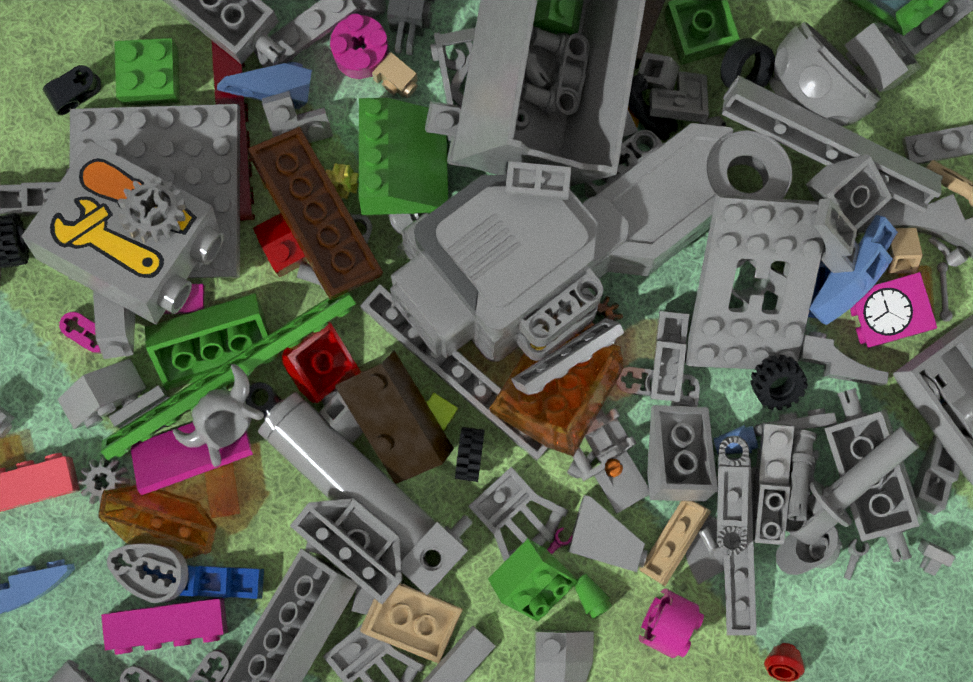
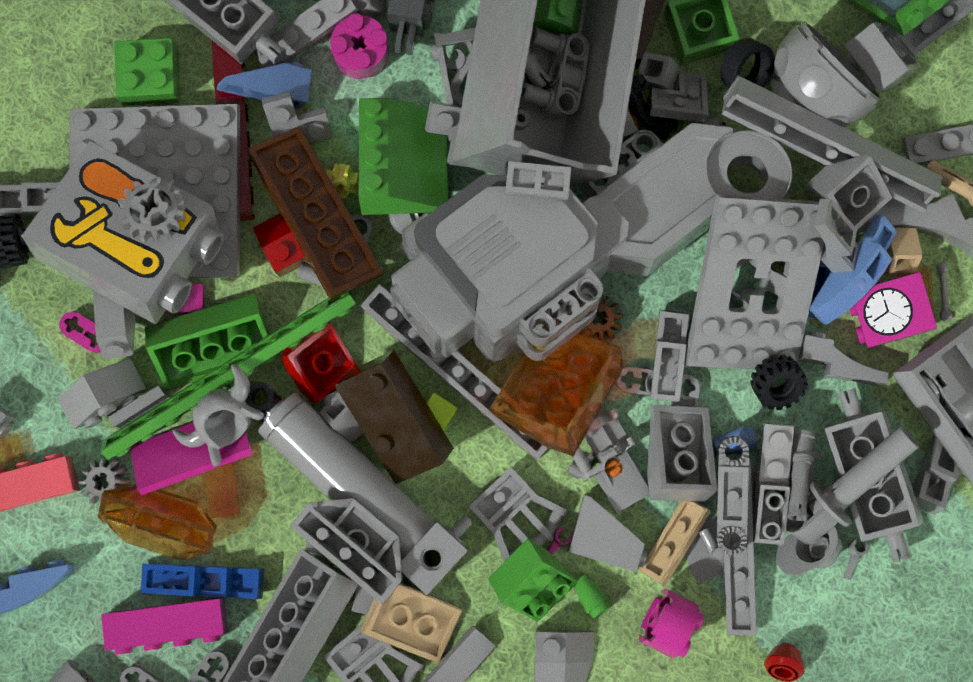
(69, 90): black piece -> none
(155, 557): light grey piece -> none
(396, 76): tan brick -> none
(469, 454): black tyre -> none
(574, 352): light grey plate -> none
(815, 419): light grey hinge -> none
(934, 557): light grey tile -> none
(953, 258): light grey hand -> none

